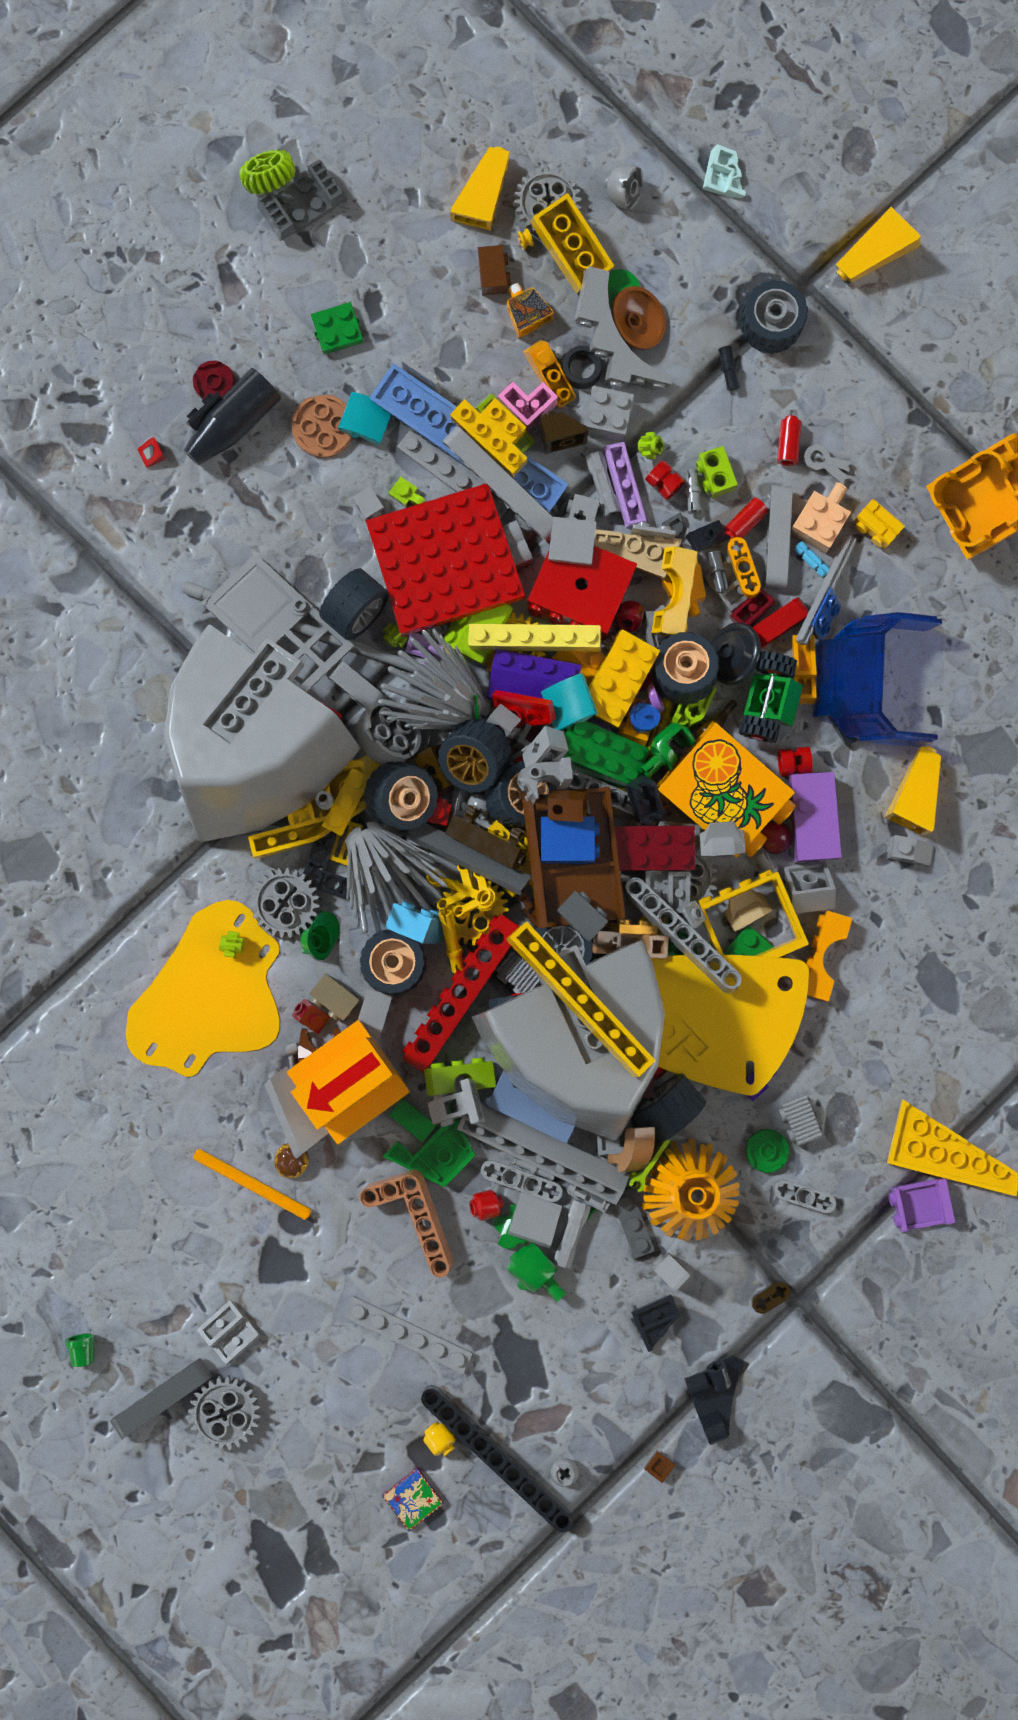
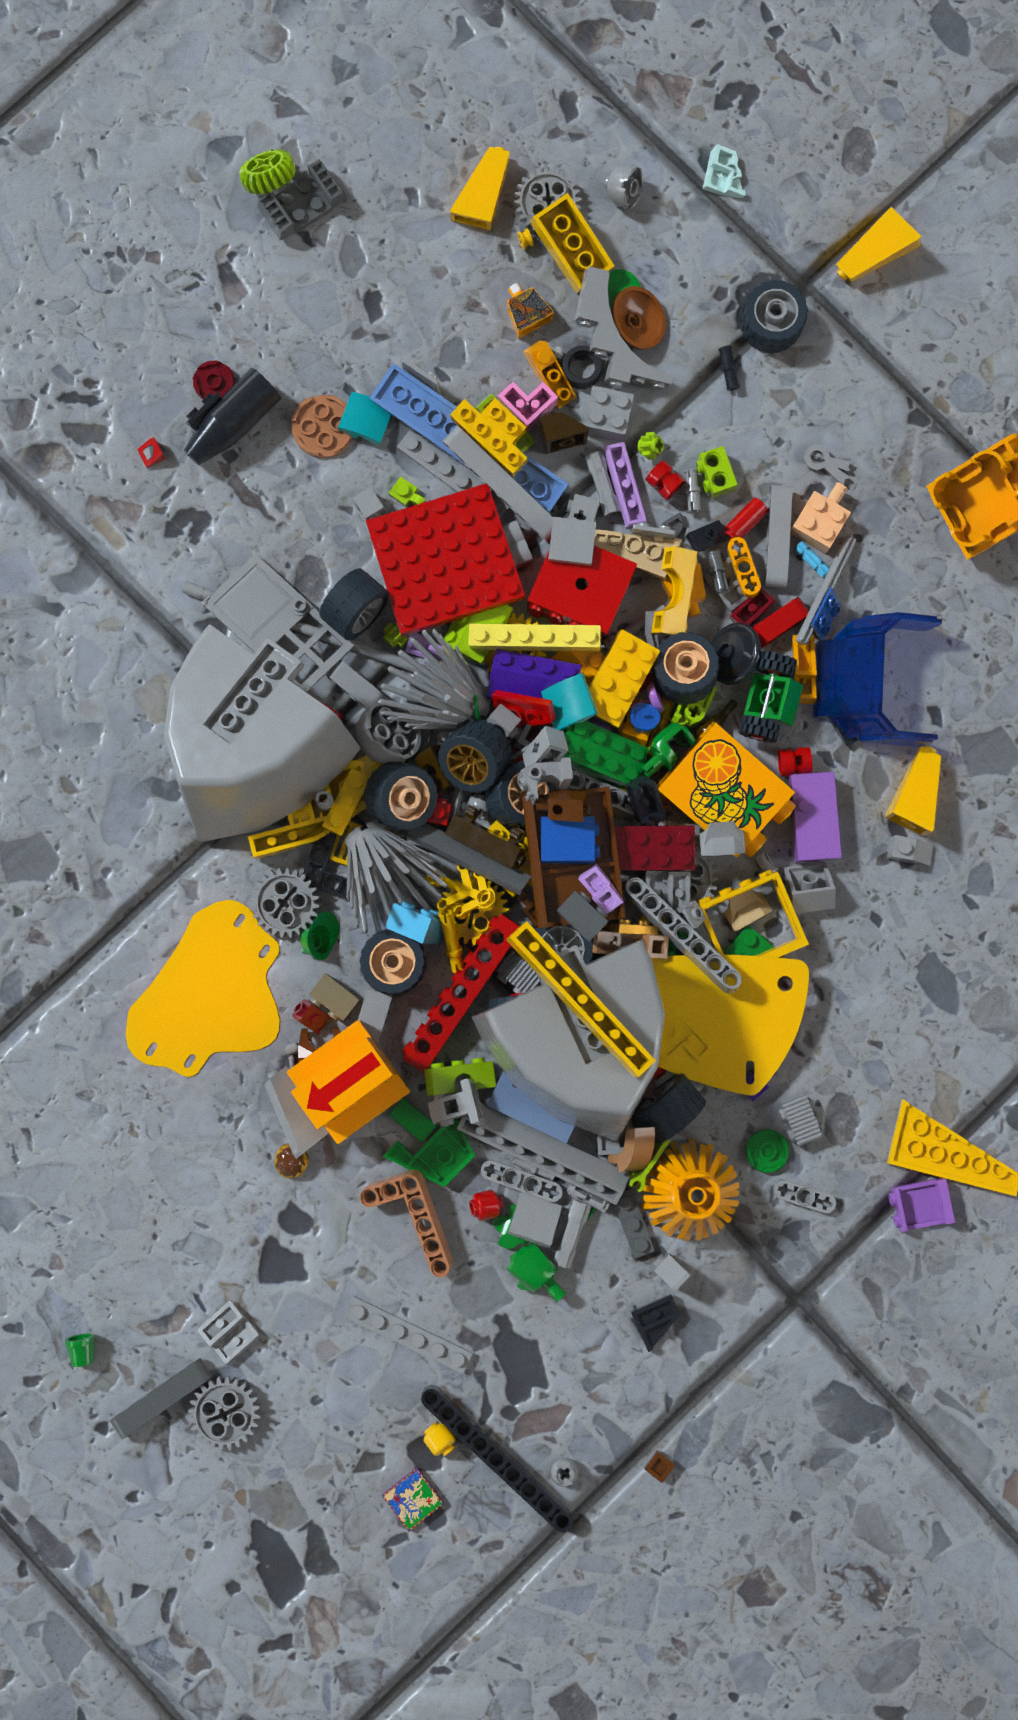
(231, 944): lime gear -> none
(252, 1184): light orange axle -> none
(337, 328): green plate -> none
(492, 270): reddish brown brick -> none
(601, 889): none -> lavender slope
(630, 616): dark red head -> none
(714, 1394): black panel -> none
(772, 1302): dark brown beam -> none
(778, 837): dark red hair -> none
(789, 441): red brick -> none
(831, 929): light orange arch -> none
(878, 524): yellow brick -> none

